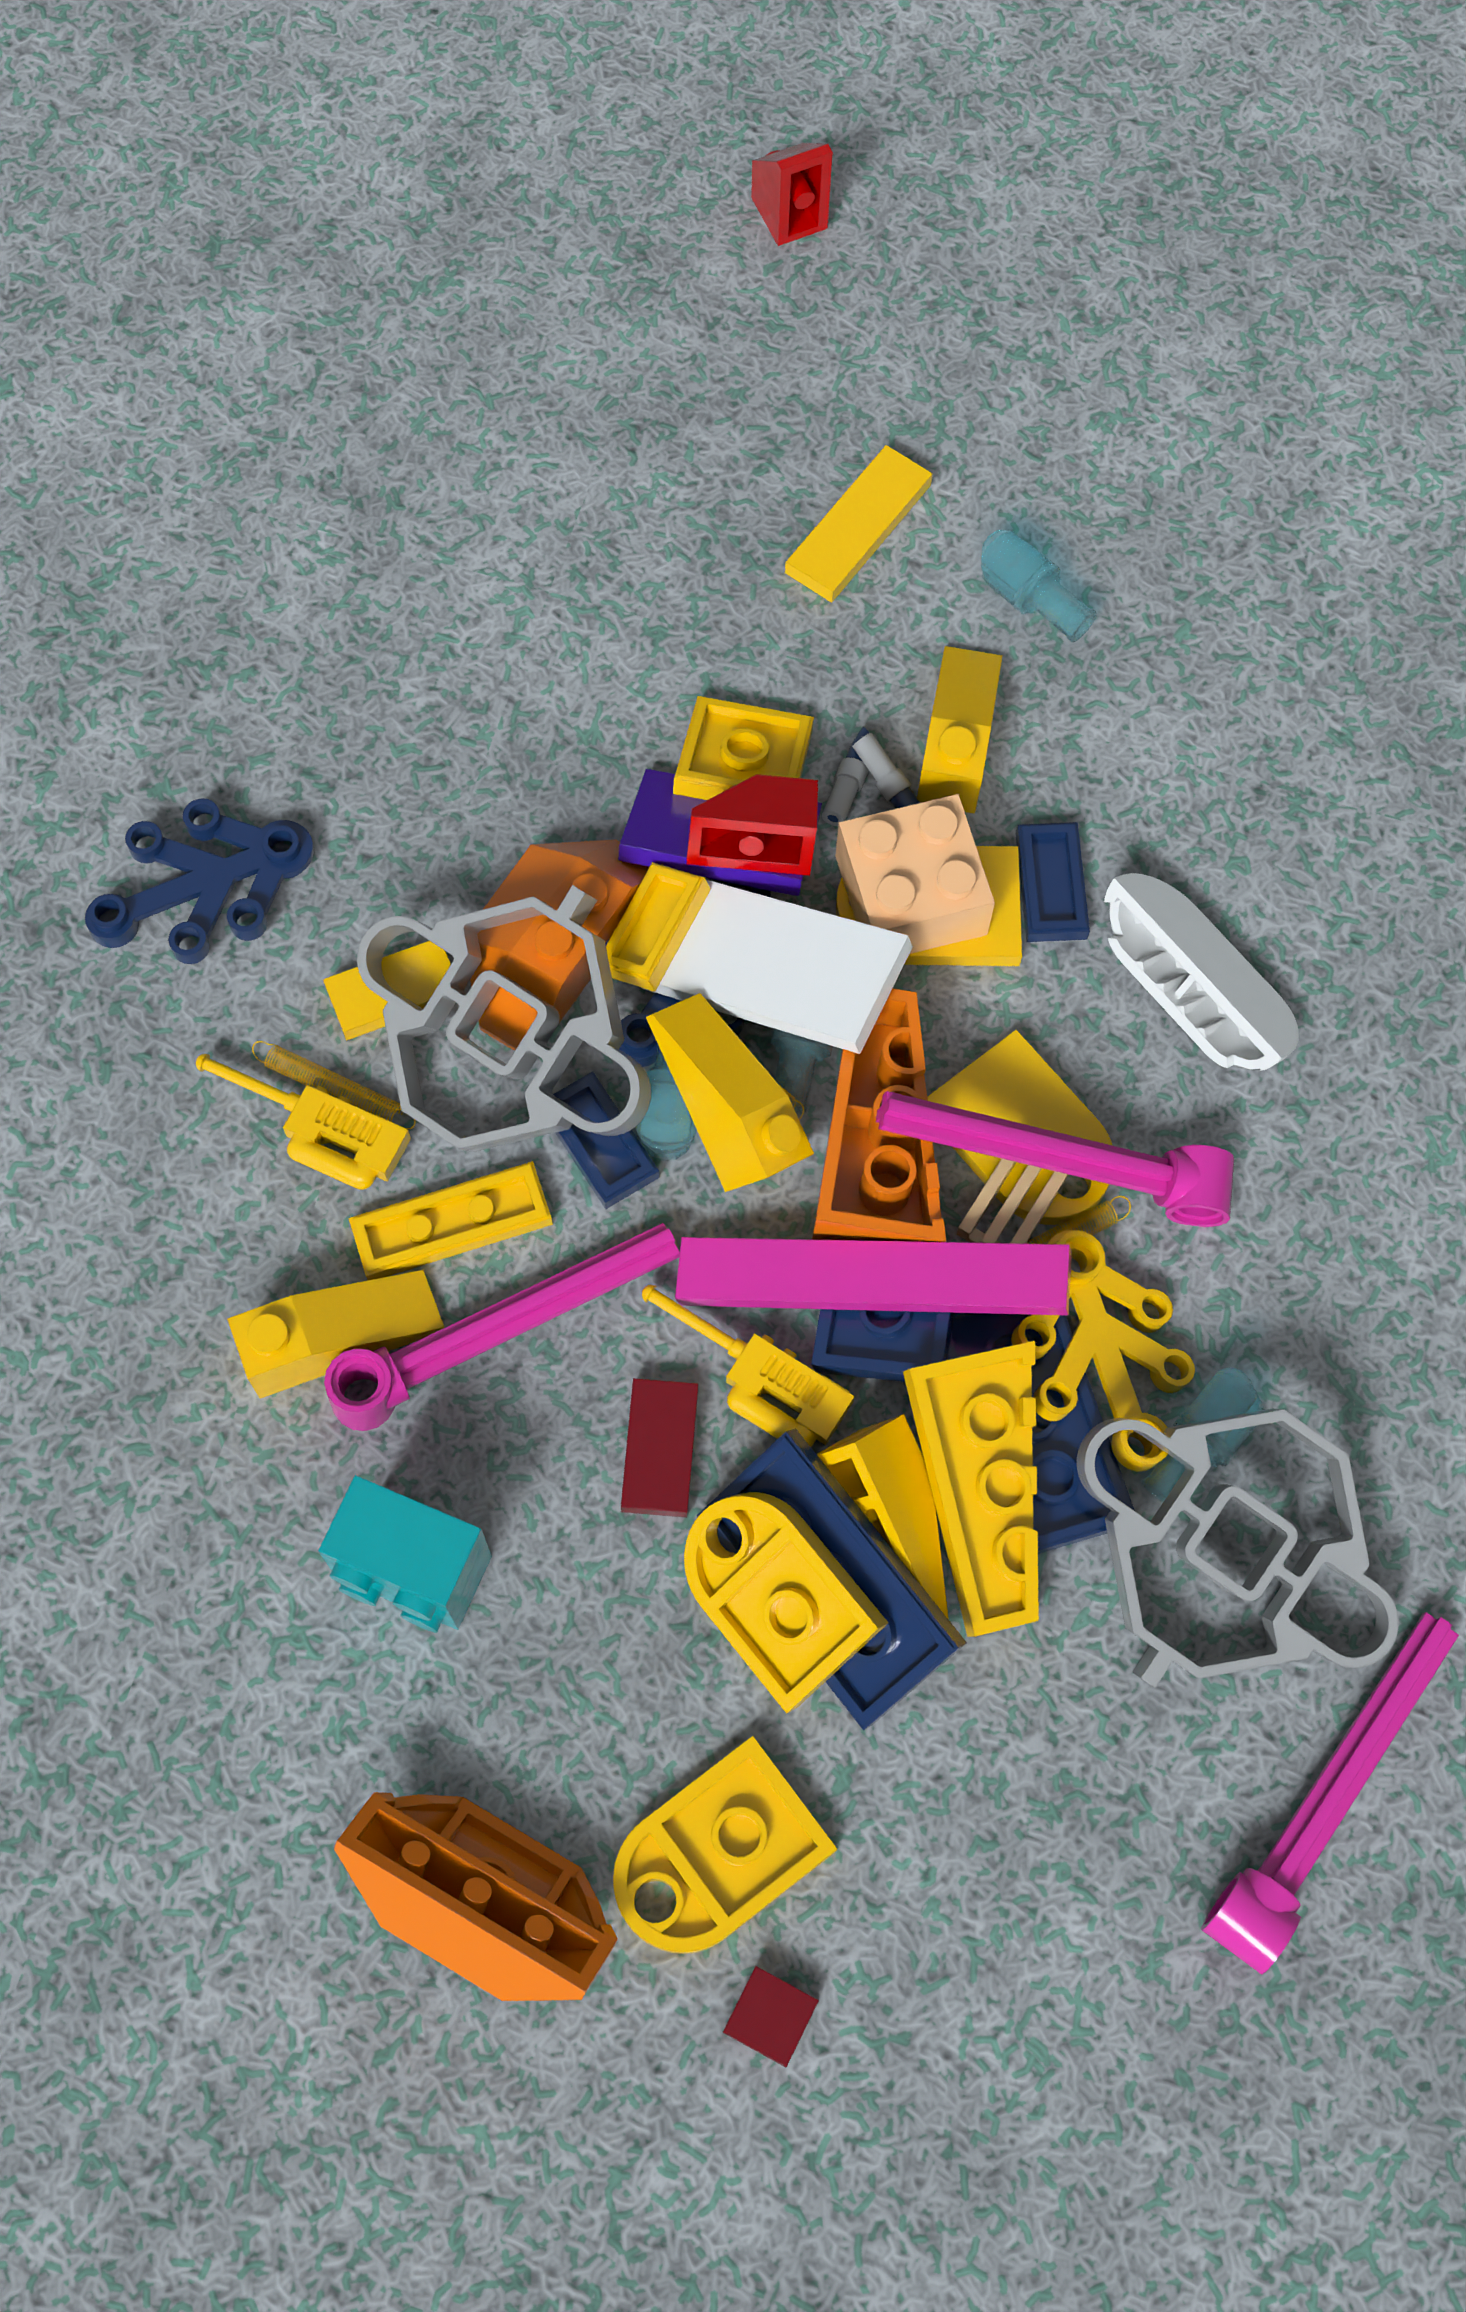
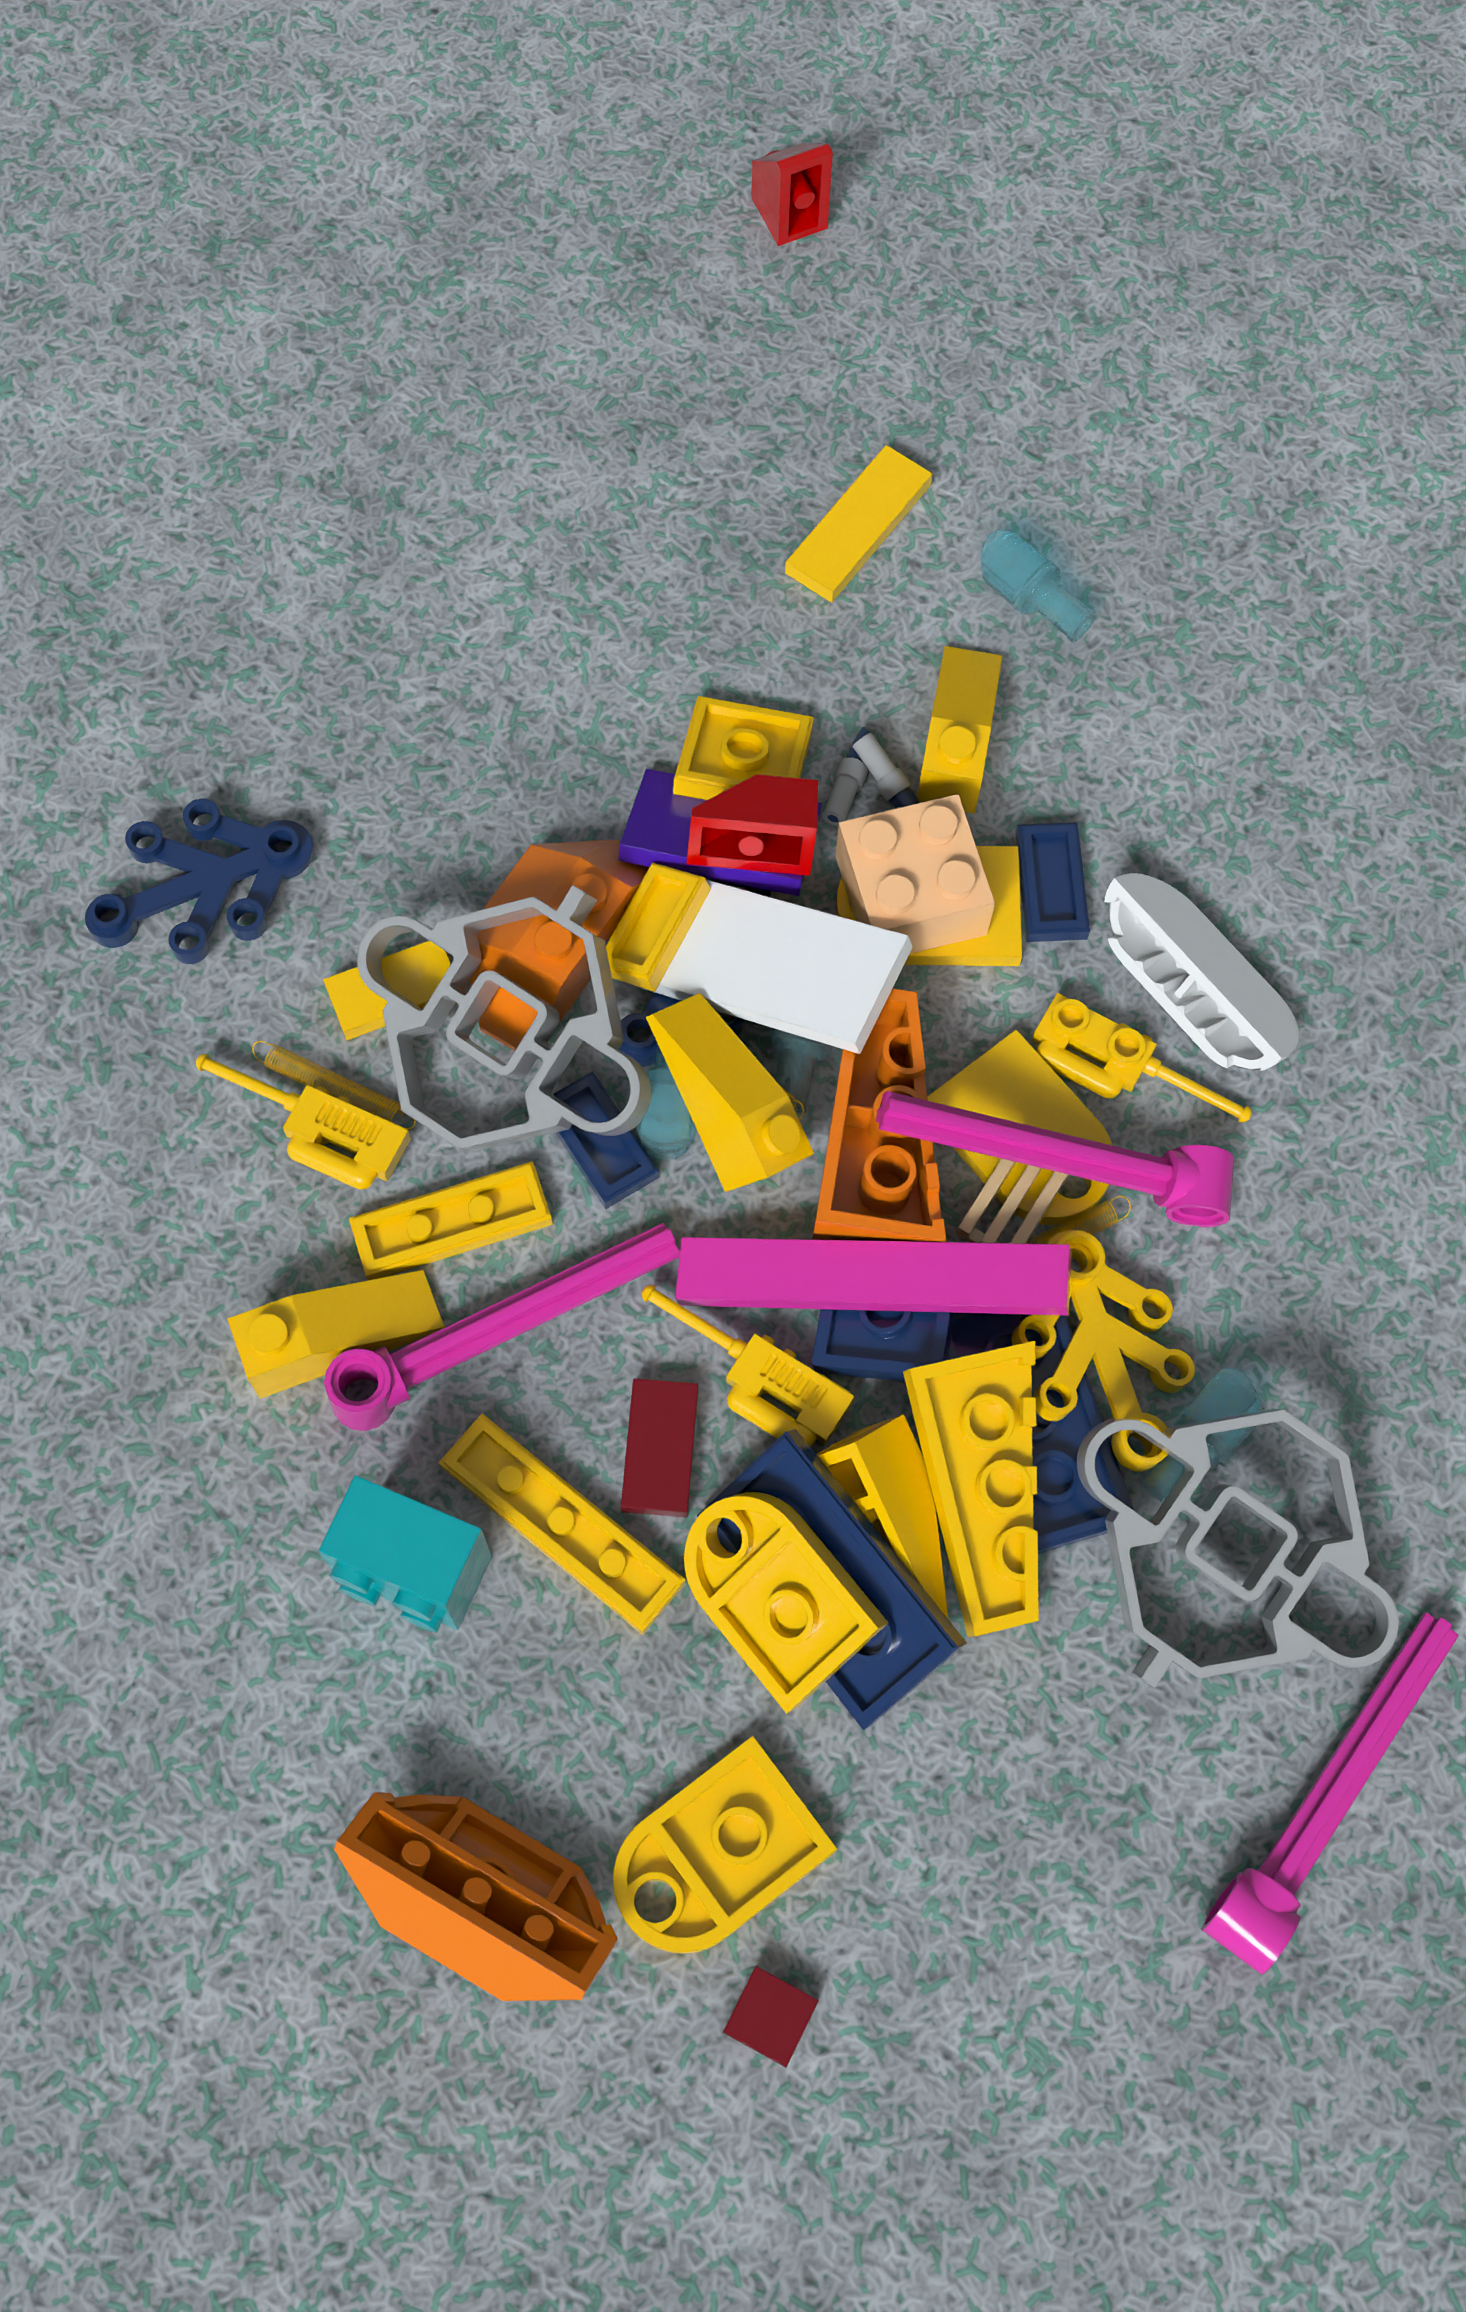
(562, 1523): none -> yellow tile
(1116, 1047): none -> yellow piece

